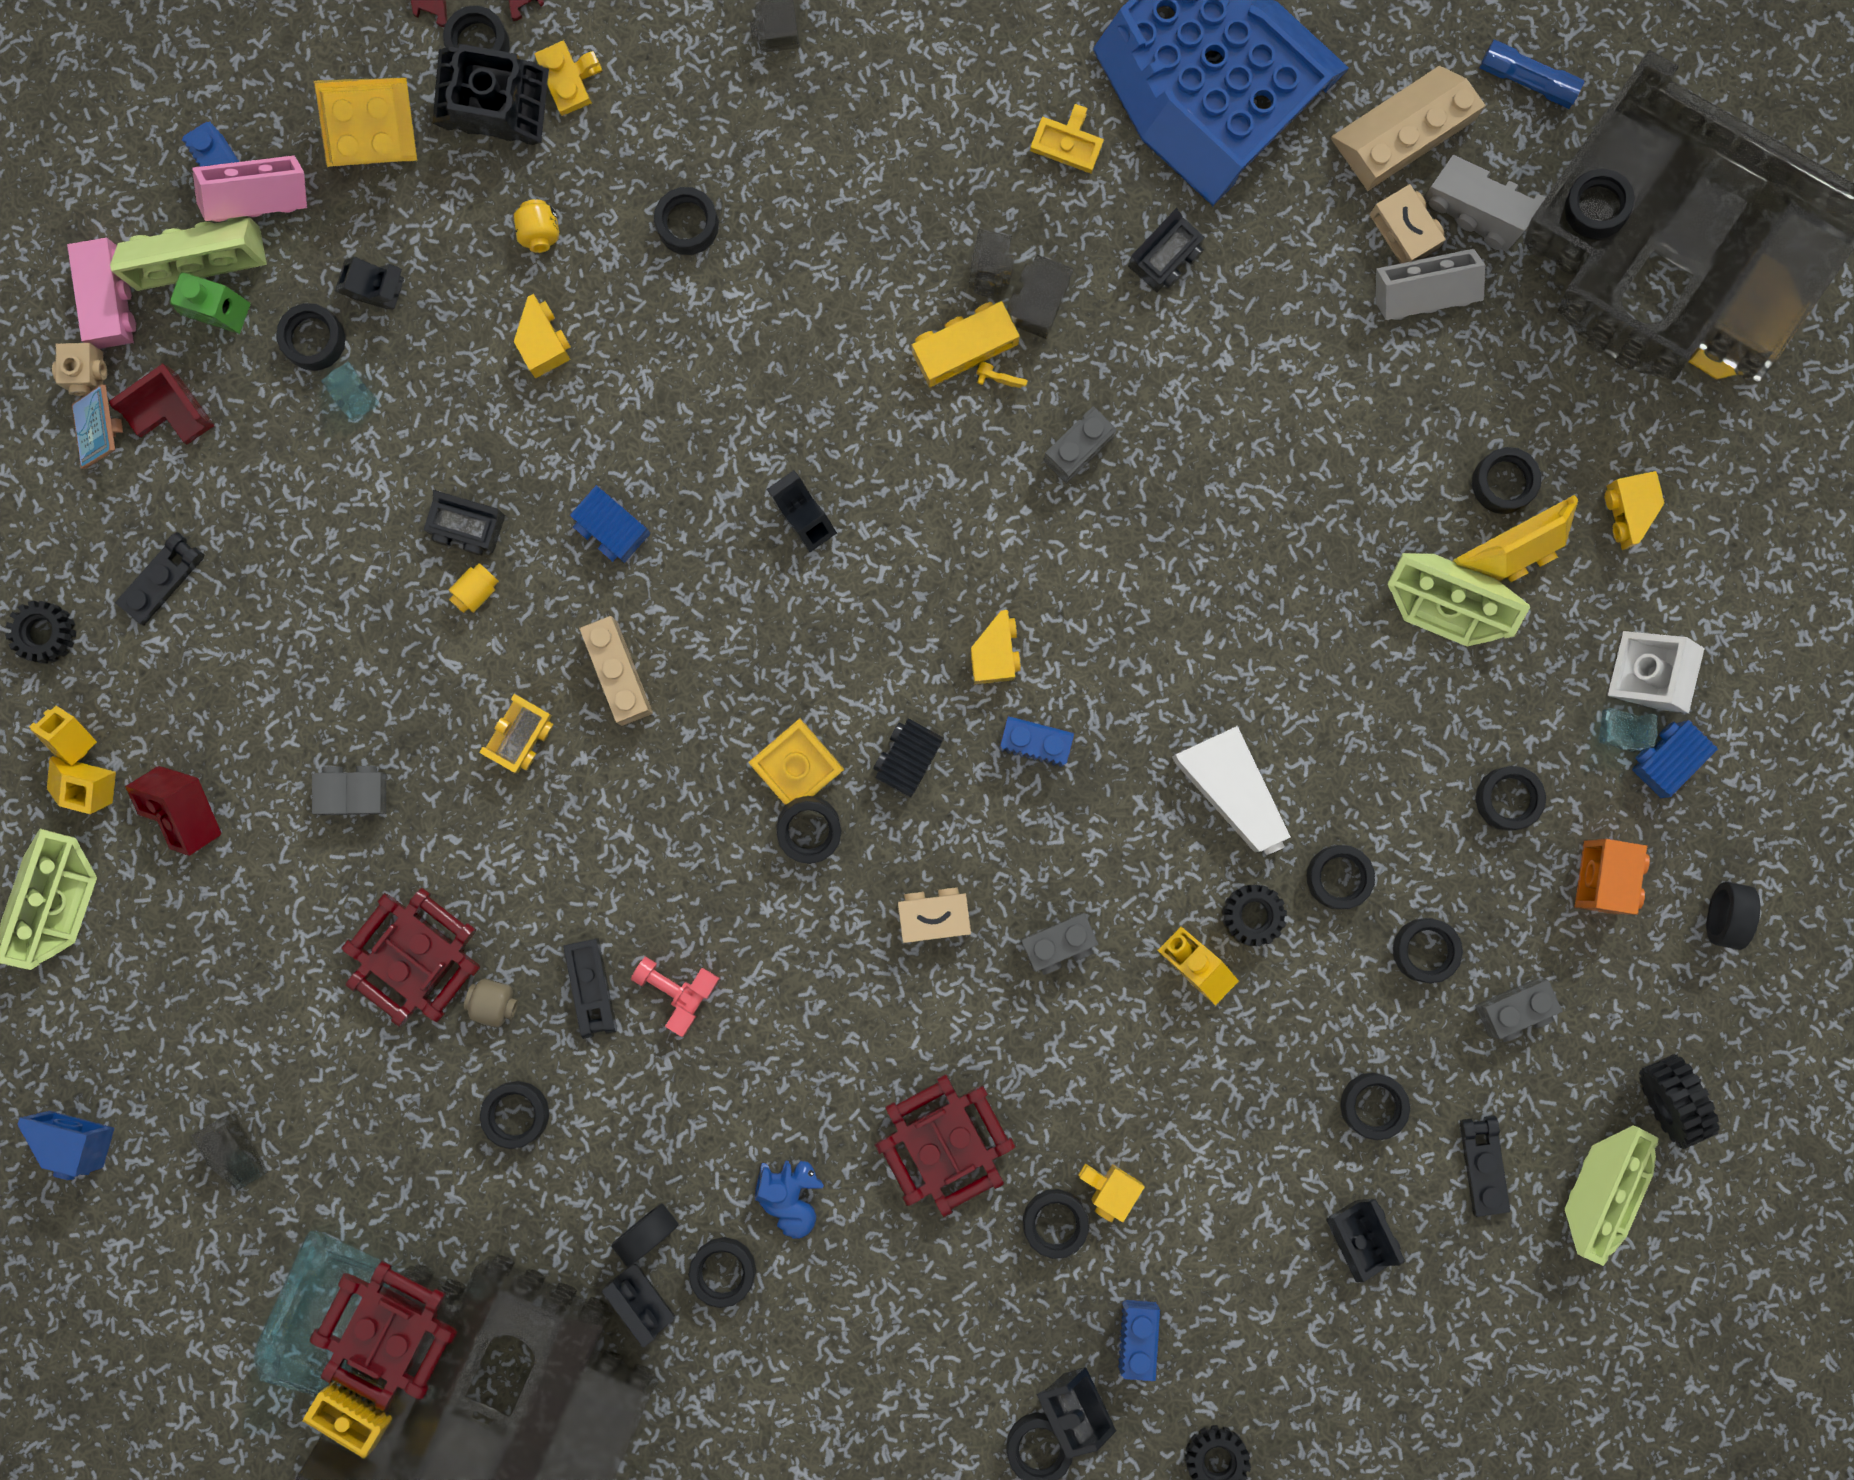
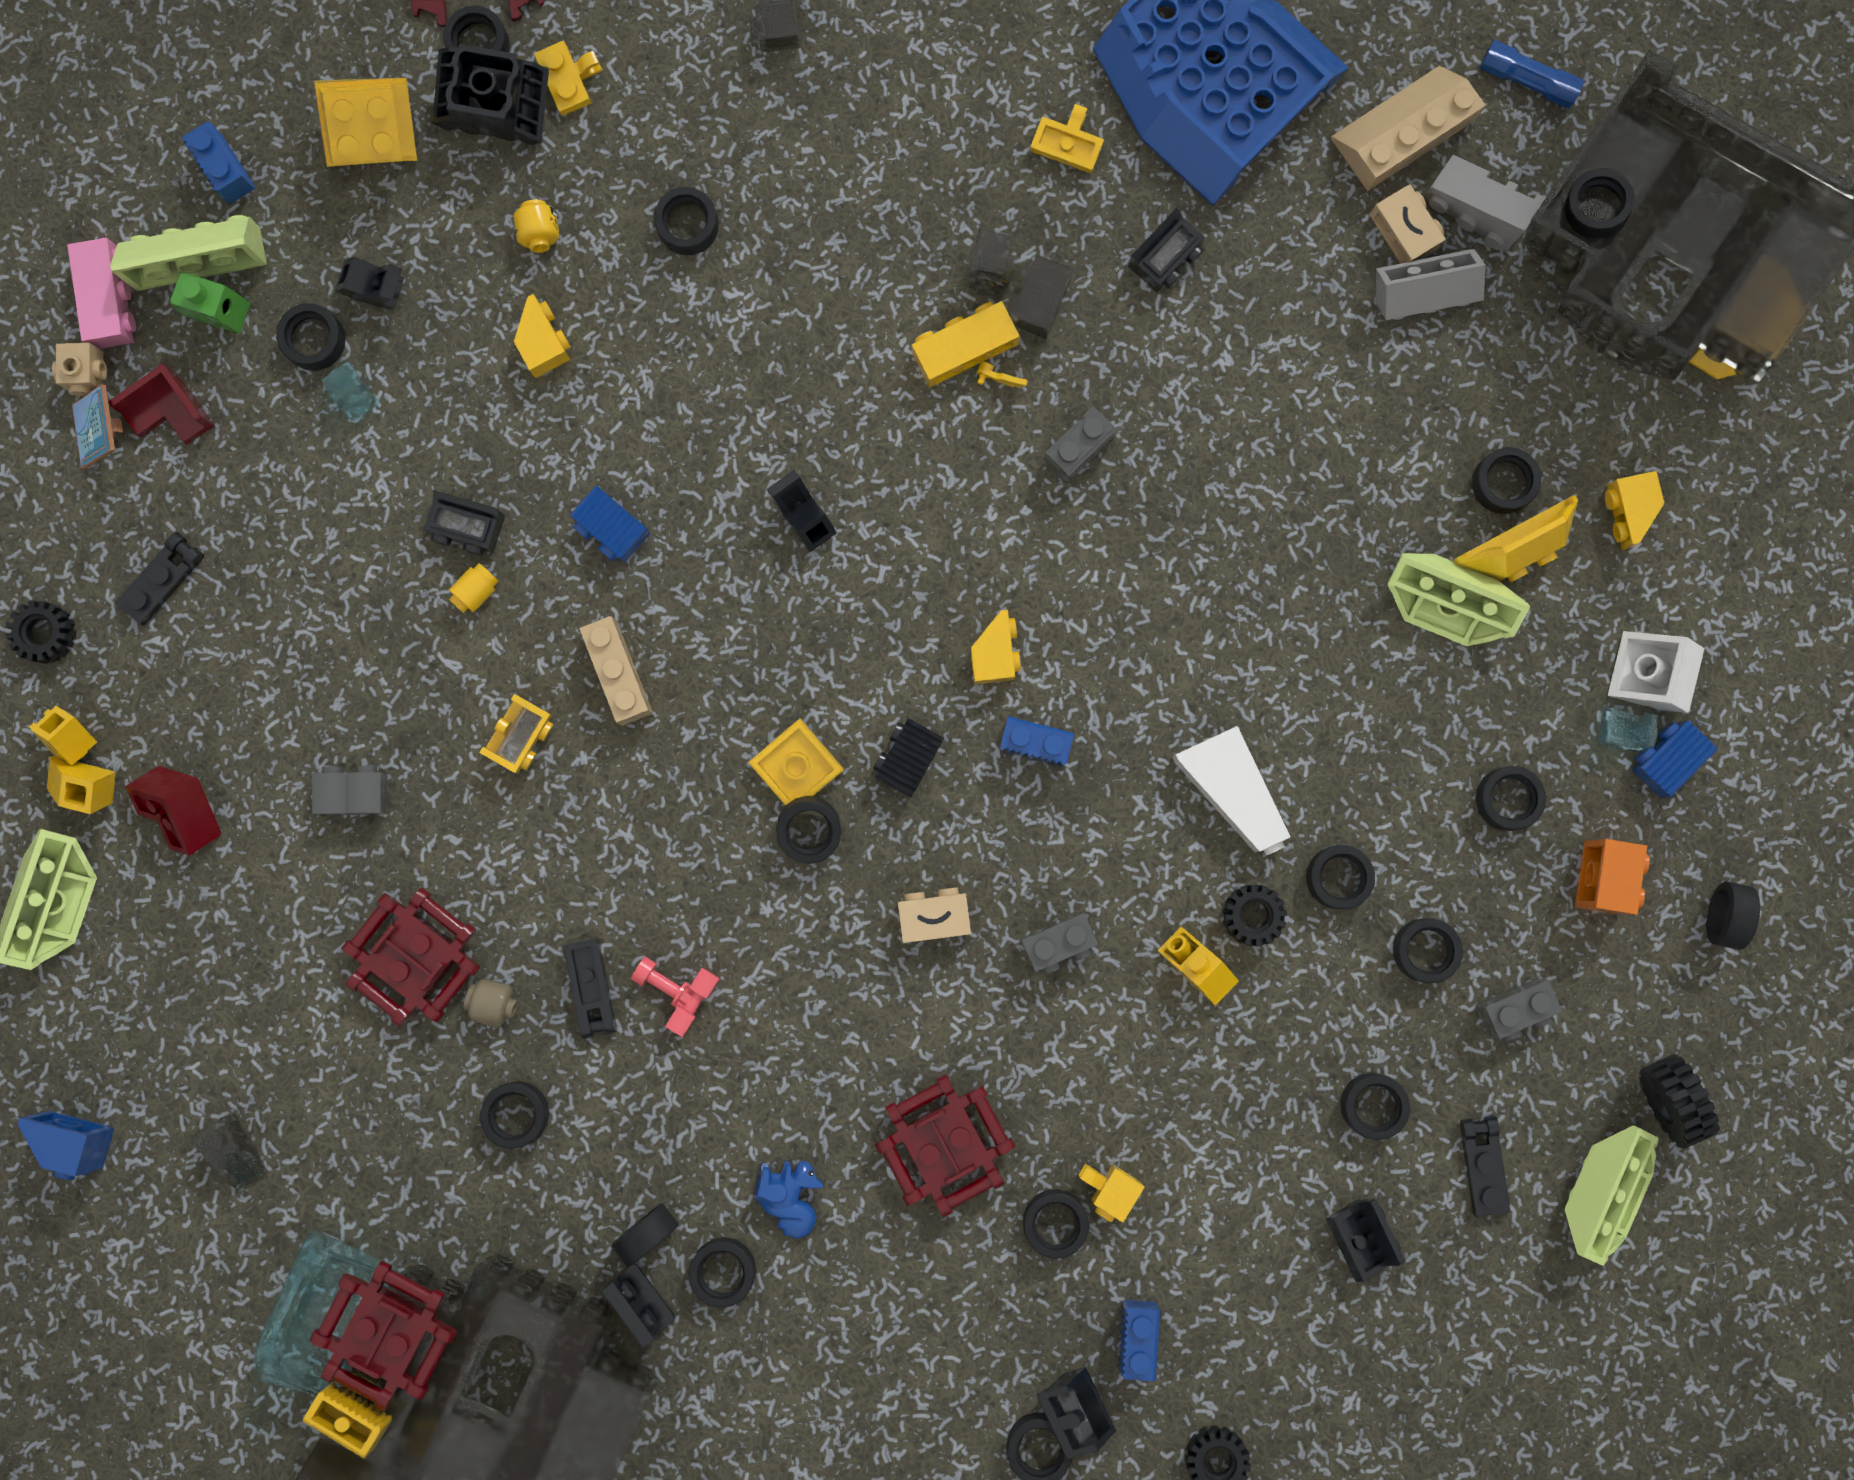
(249, 188): bright pink brick -> none

